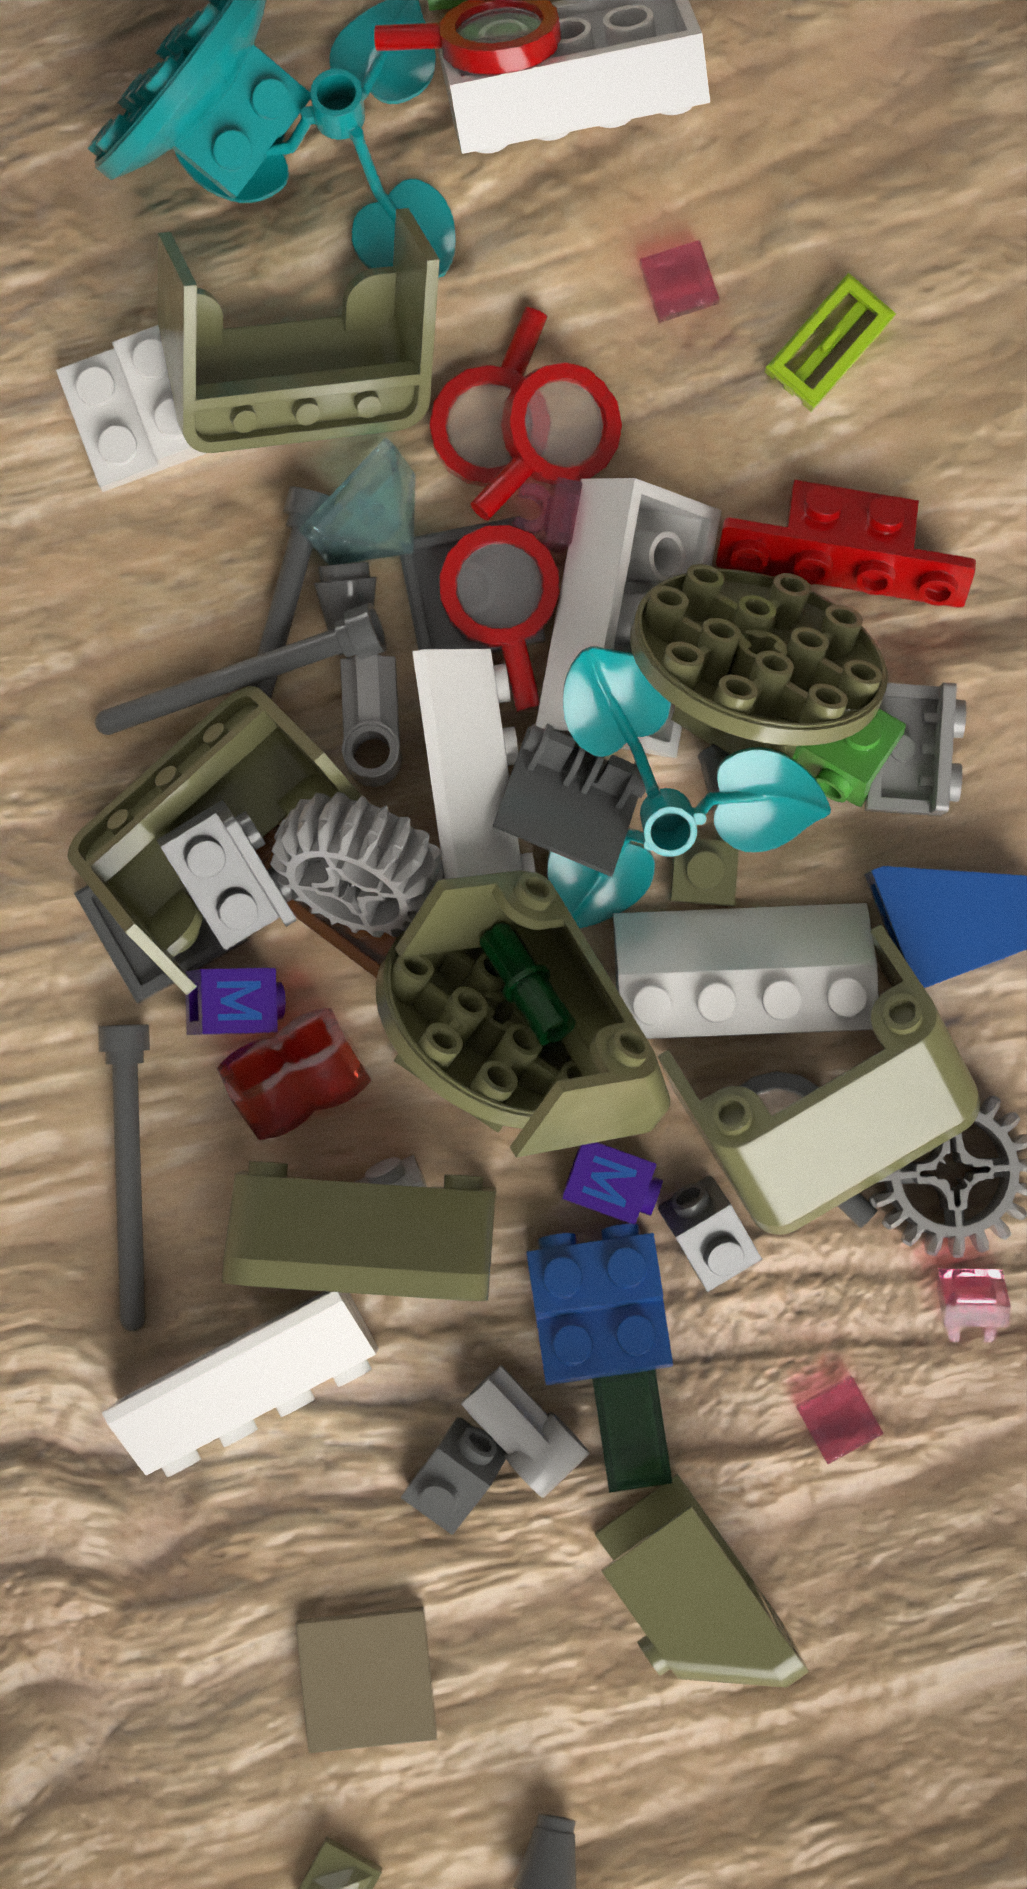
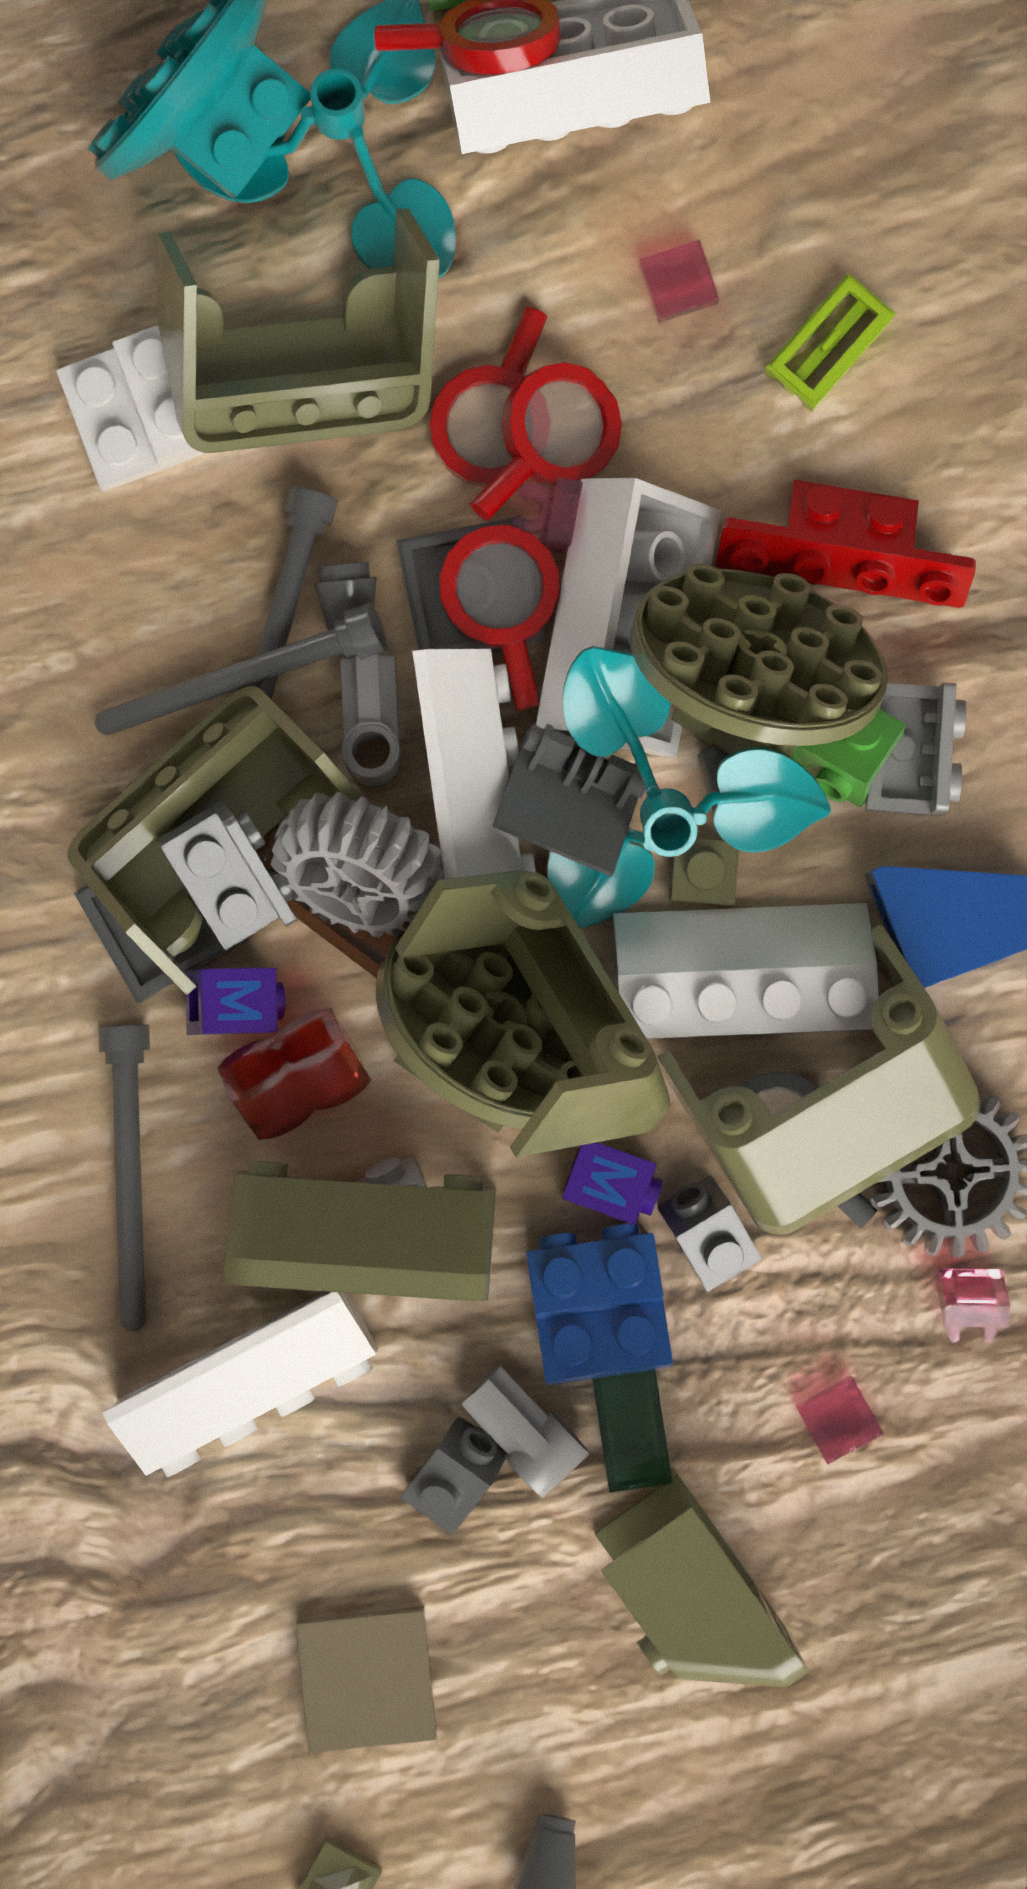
(368, 512): clear light blue slope -> none
(527, 985): dark green axle -> none

